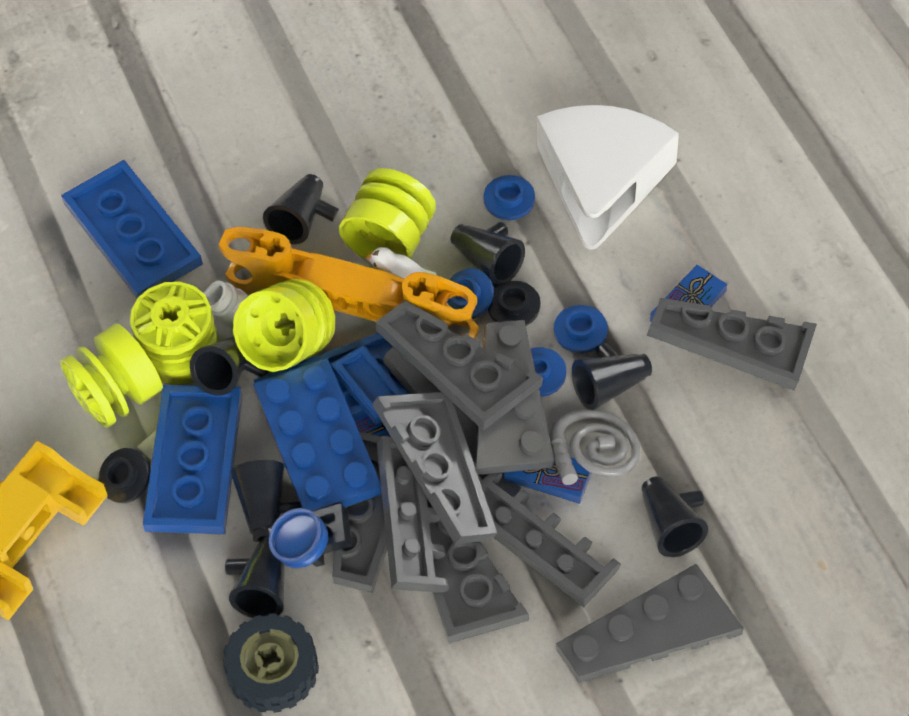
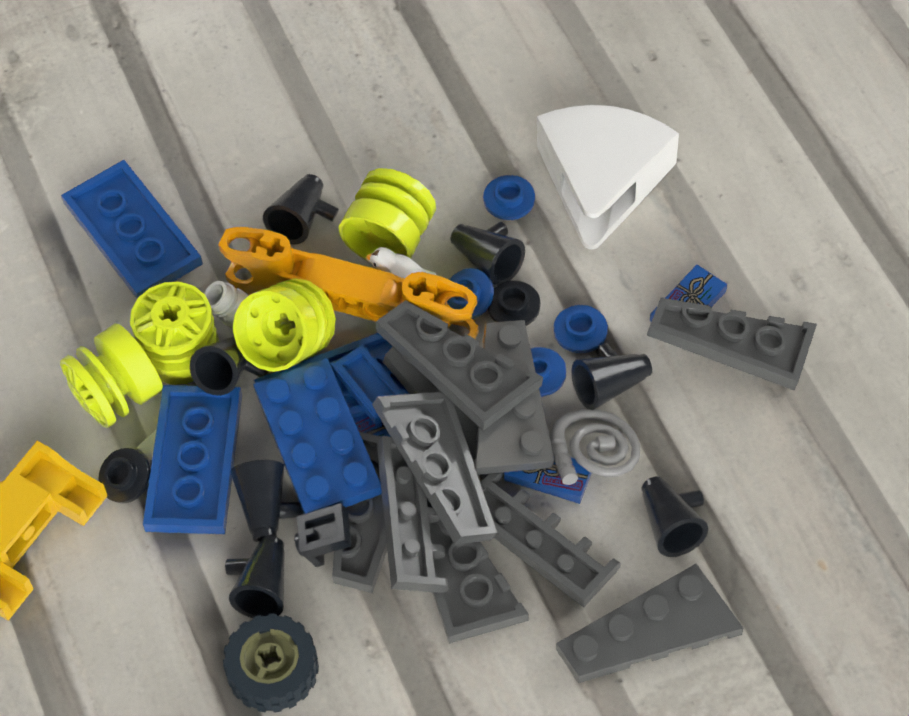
(298, 538): blue piece -> none

